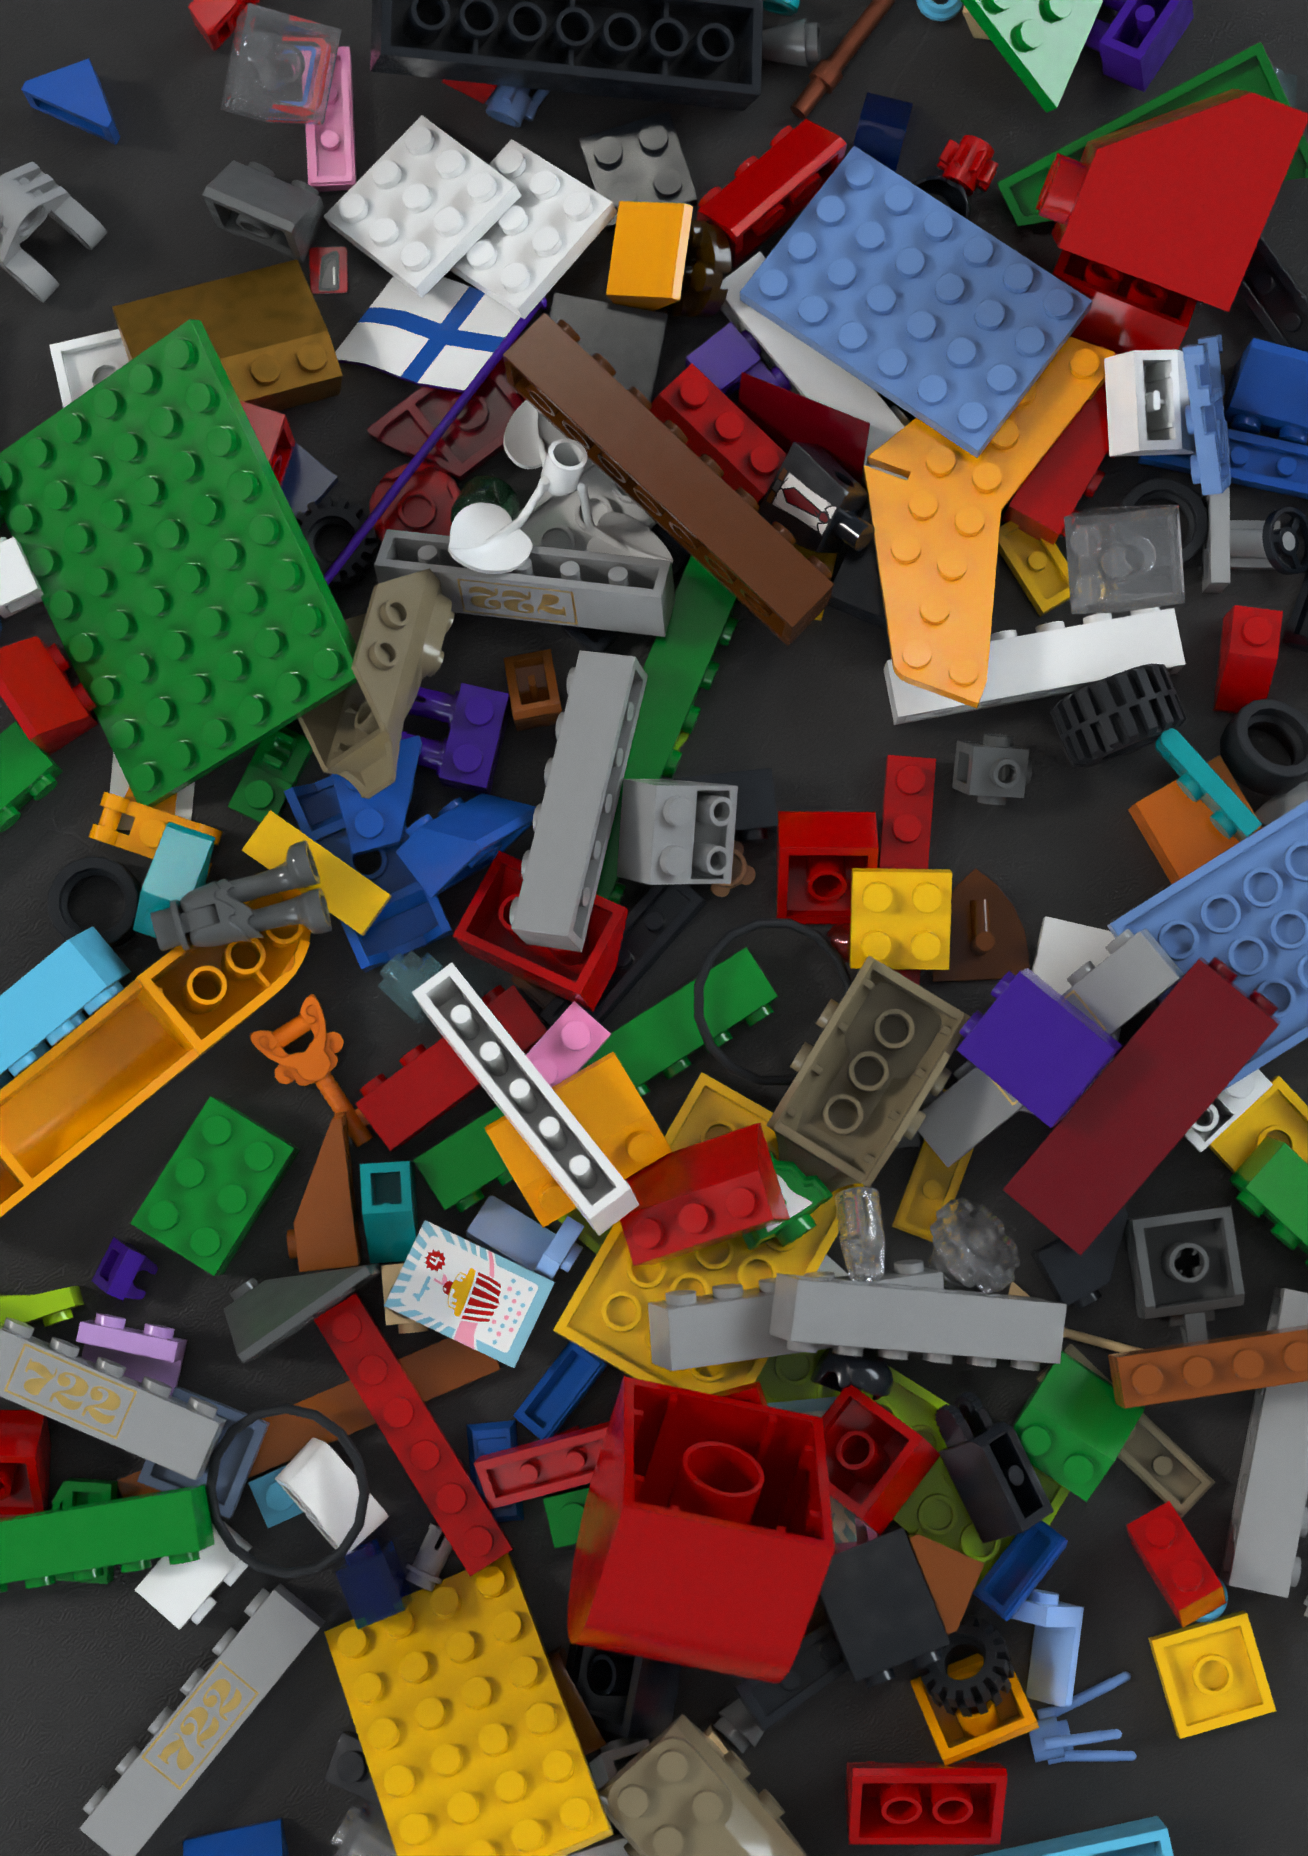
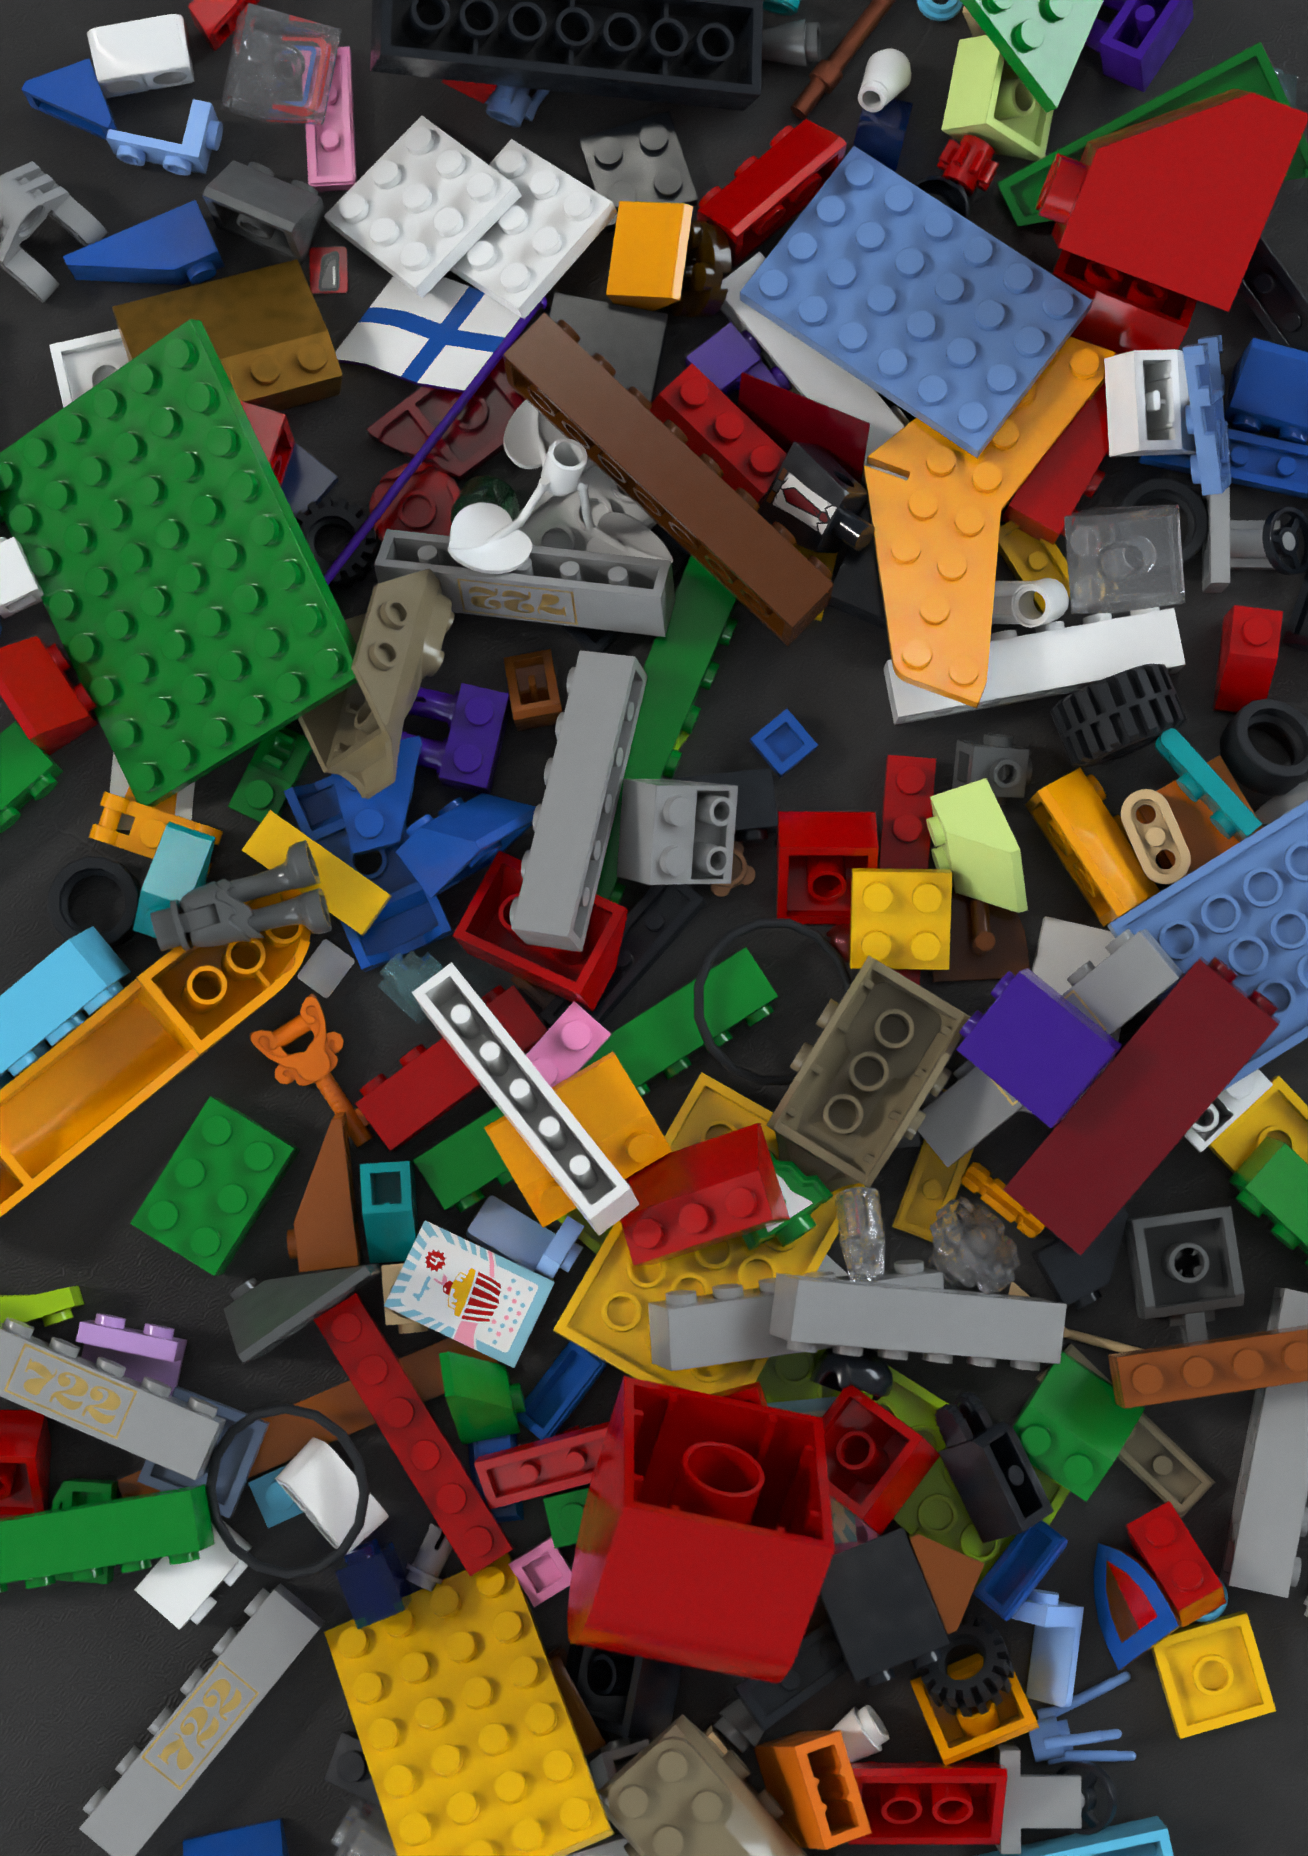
(119, 1269): dark purple tile -> none
(141, 55): none -> white piece
(157, 251): none -> blue slope
(201, 137): none -> light blue bracket
(326, 968): none -> white sticker
(480, 1397): none -> green slope
(542, 1571): none -> bright pink plate
(783, 743): none -> blue plate
(814, 1787): none -> orange brick
(862, 1732): none -> white cone
(884, 78): none -> white cone
(977, 846): none -> yellowish green slope
(978, 1180): none -> light orange axle
(994, 103): none -> yellowish green slope
(1015, 602): none -> white piece
(1049, 1799): none -> light grey piece
(1091, 844): none -> light orange slope
(1130, 1605): none -> shield
(1155, 836): none -> tan plate

